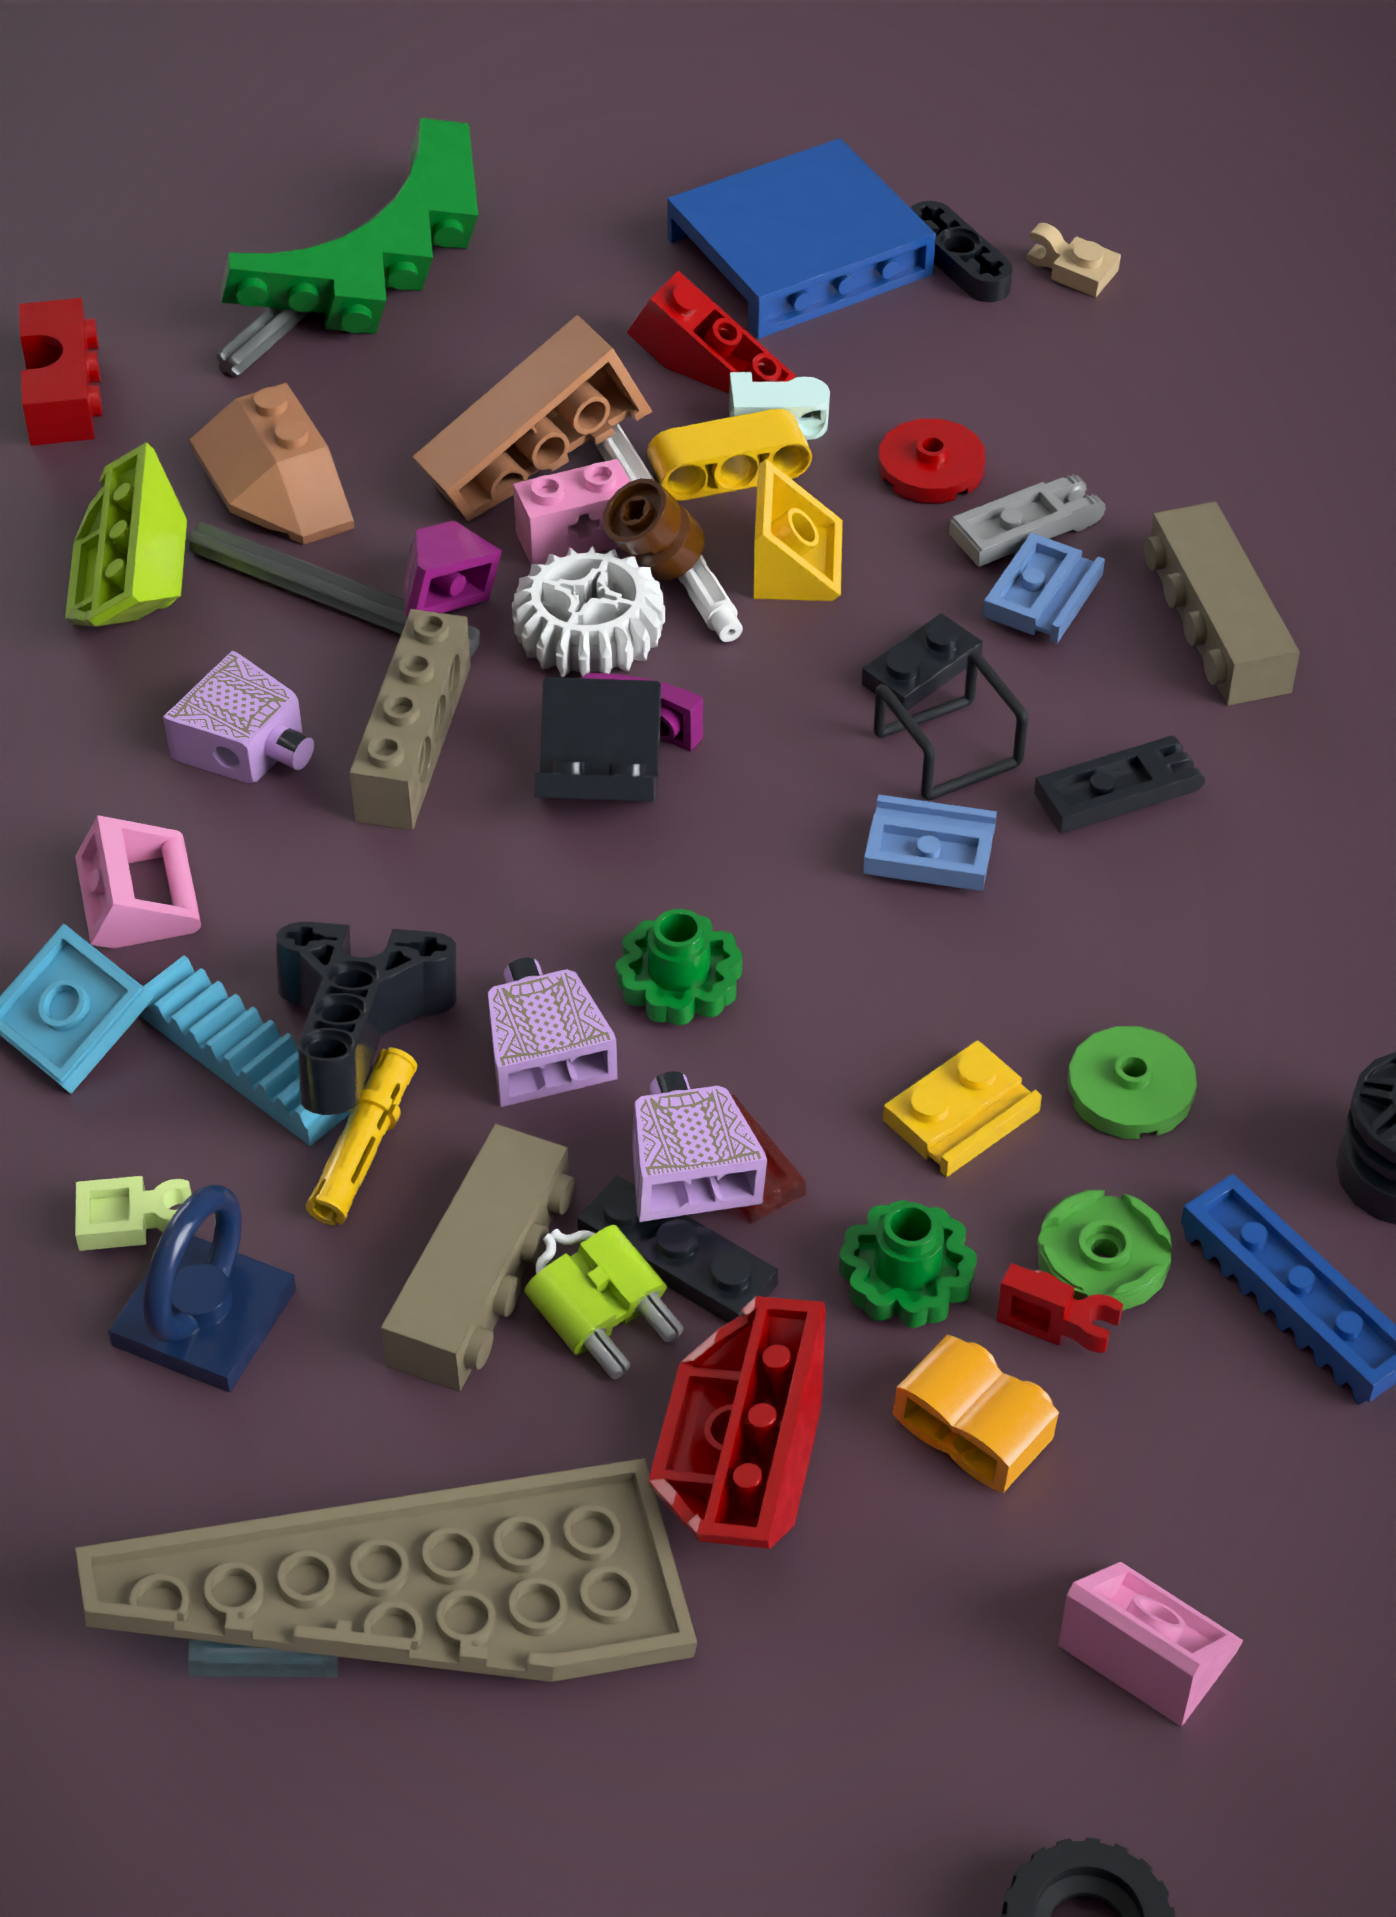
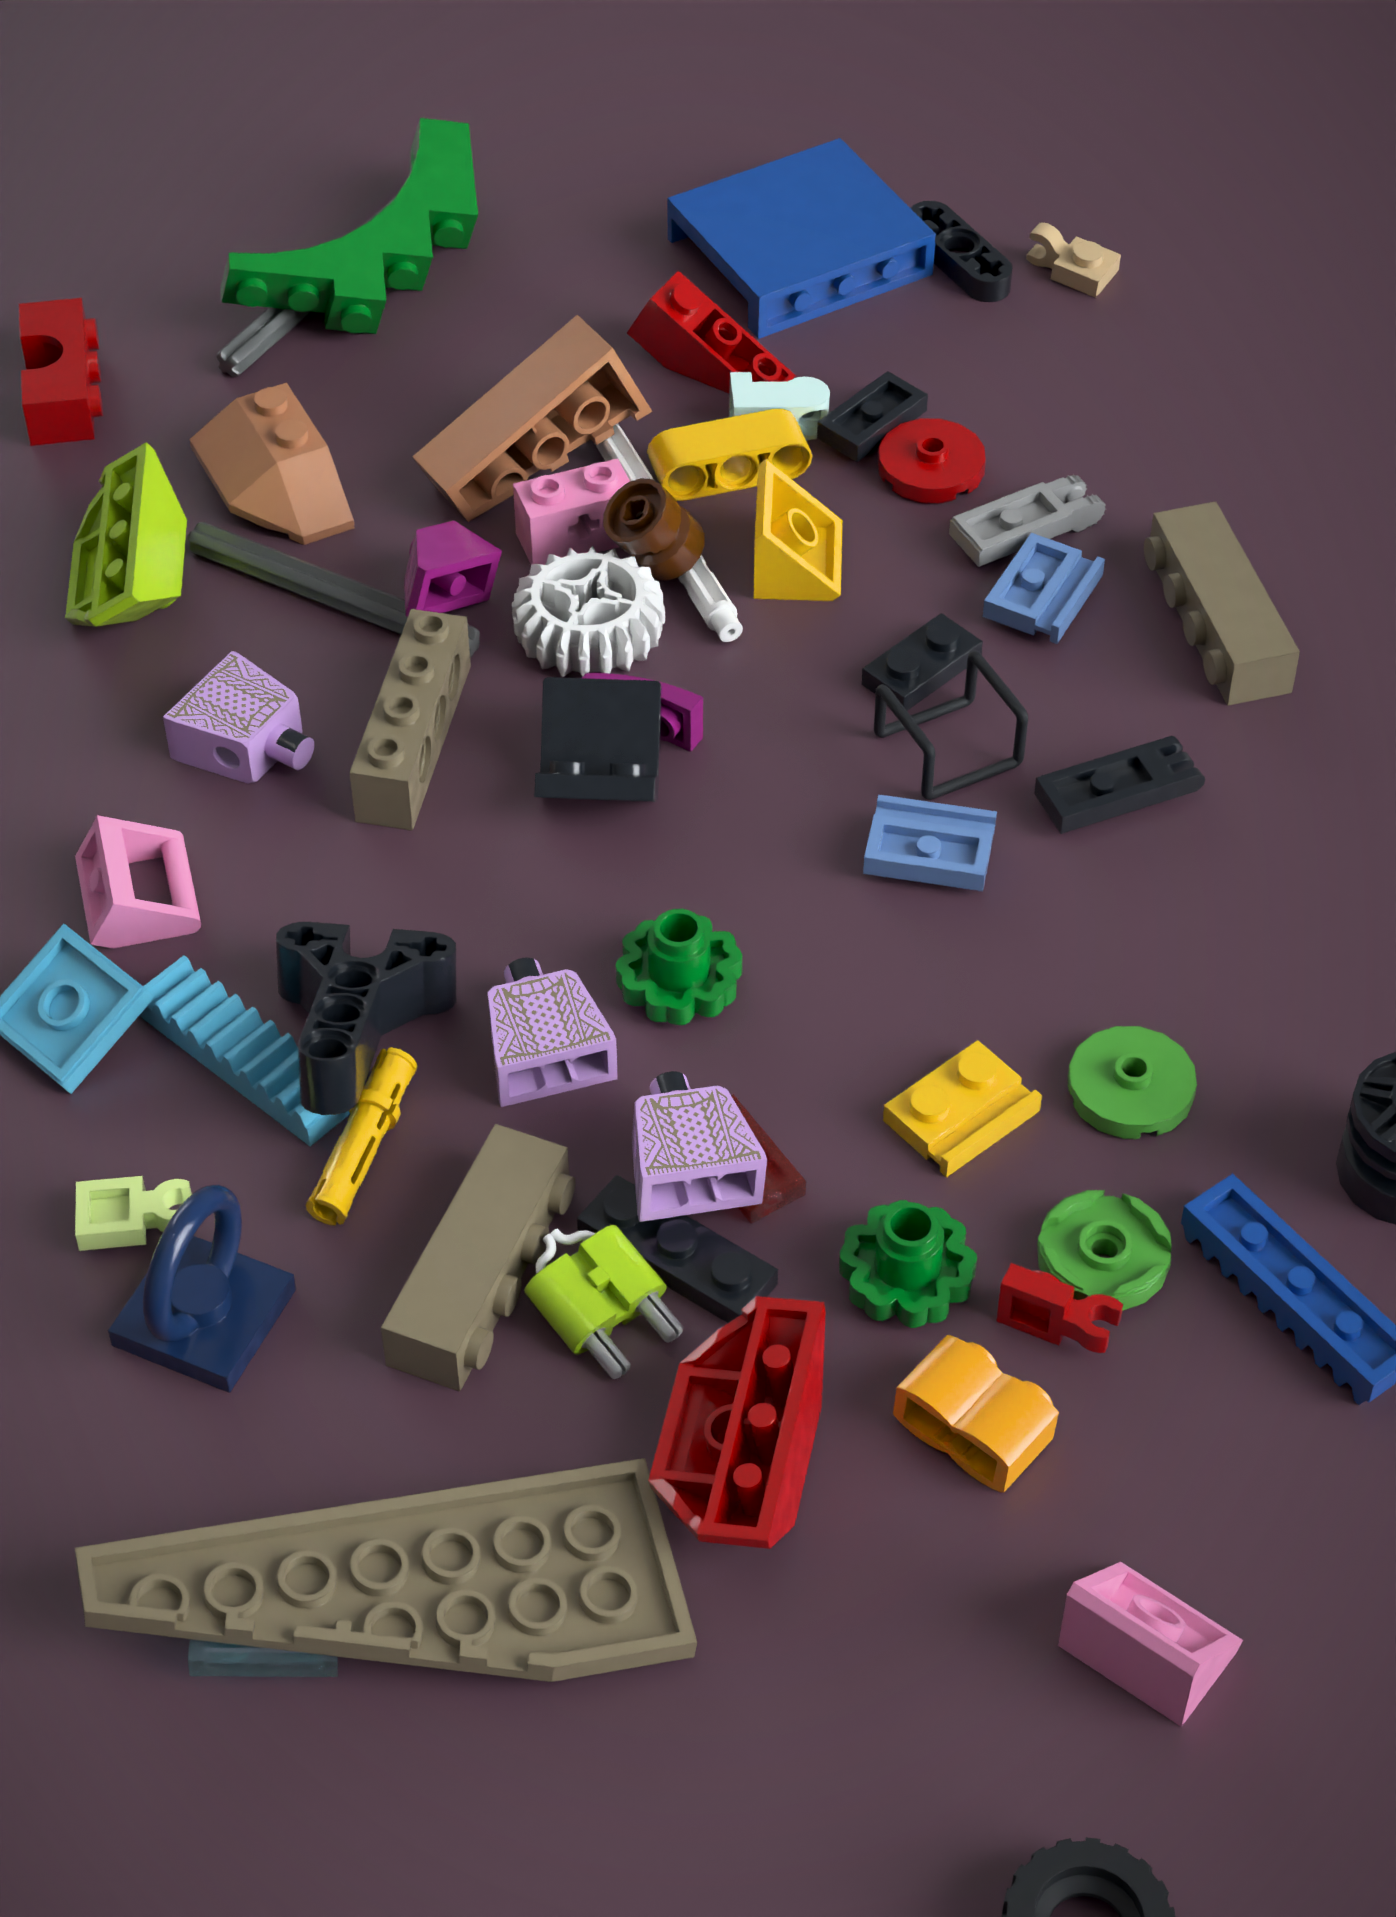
(867, 416): none -> black plate

